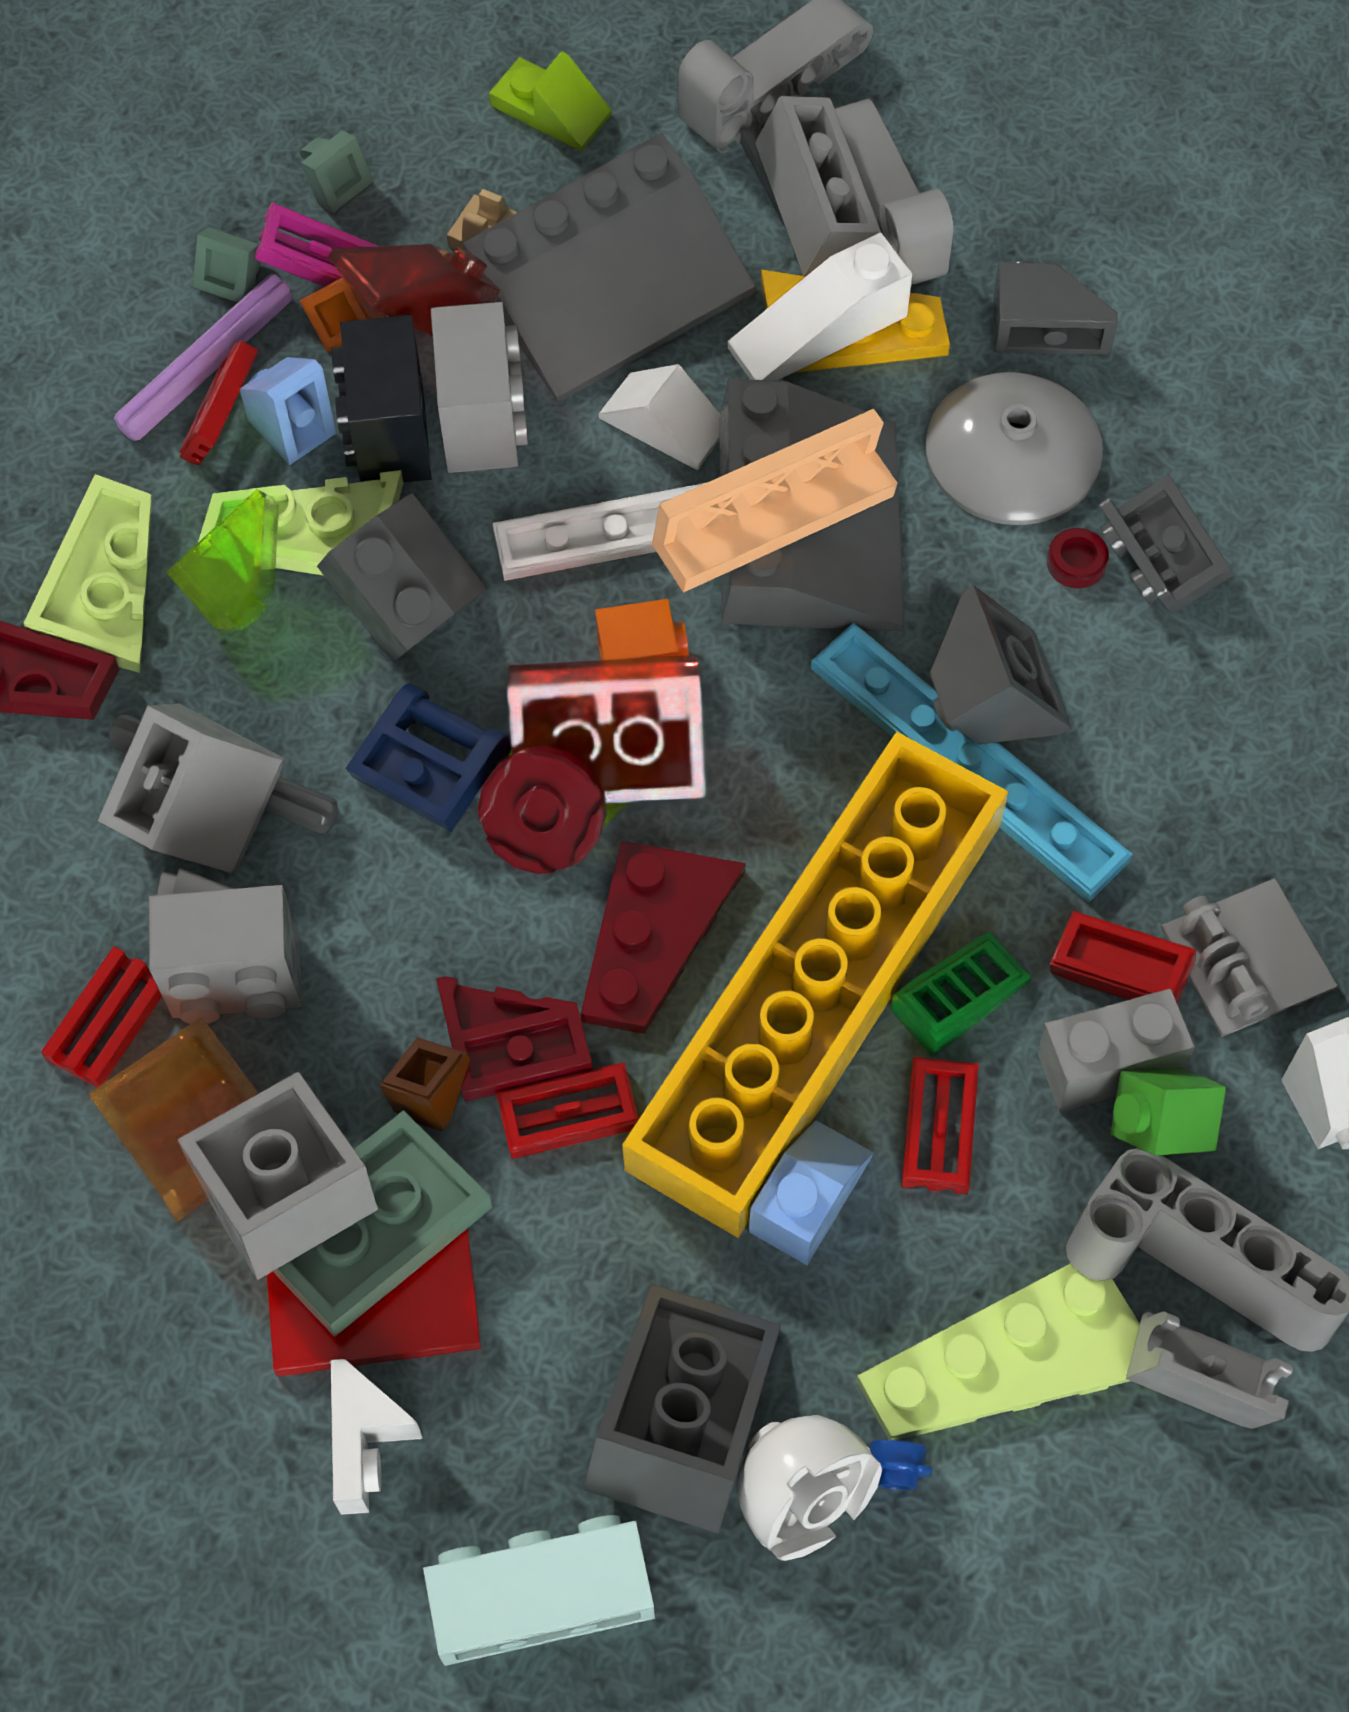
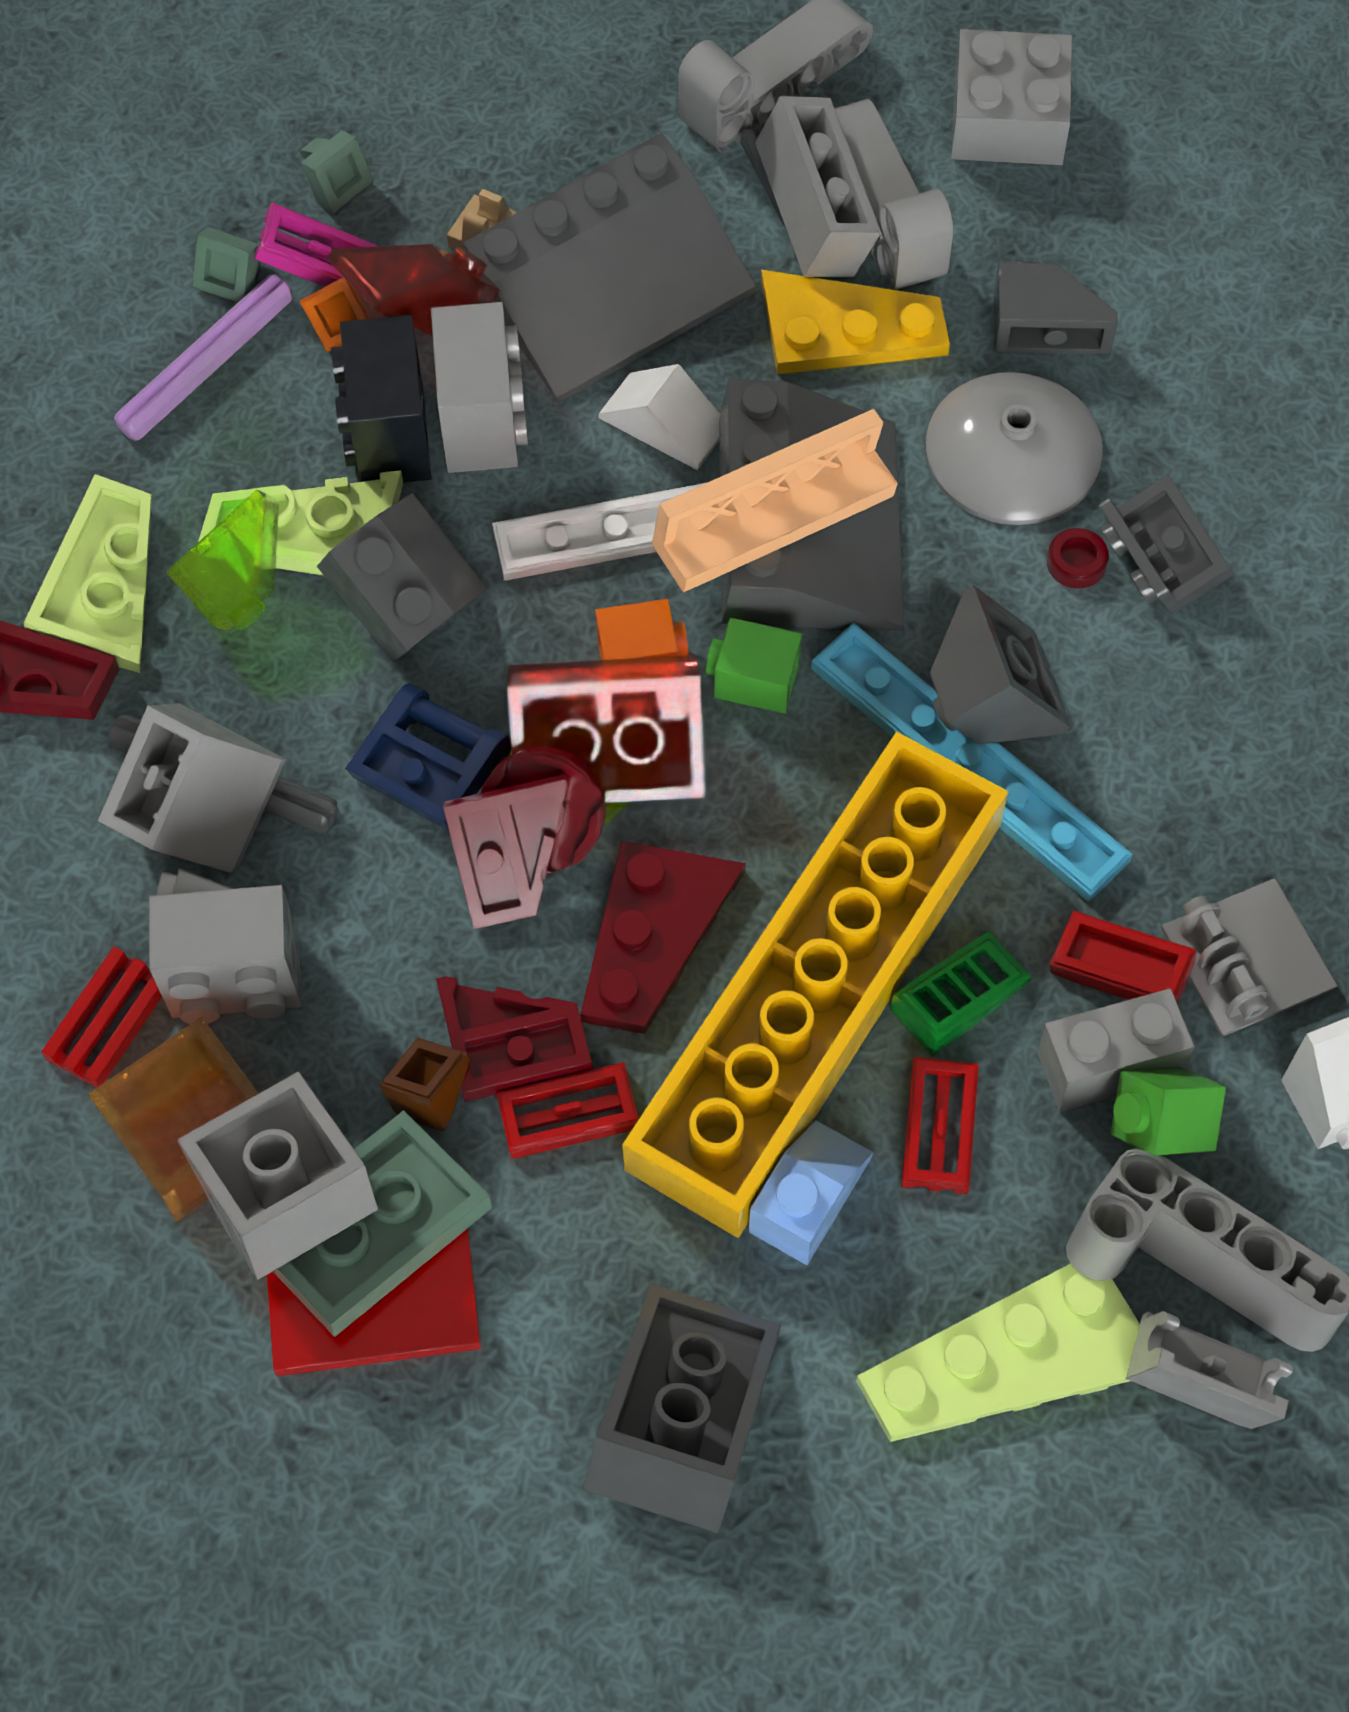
(218, 403): red tile -> none
(290, 407): light blue slope -> none
(361, 1417): white slope -> none
(505, 847): none -> wing
(538, 1590): light aqua brick -> none
(552, 100): lime slope -> none
(755, 665): none -> bright green brick
(802, 1481): white cylinder -> none
(826, 311): white slope -> none
(900, 1463): blue plate -> none
(1011, 97): none -> light grey brick

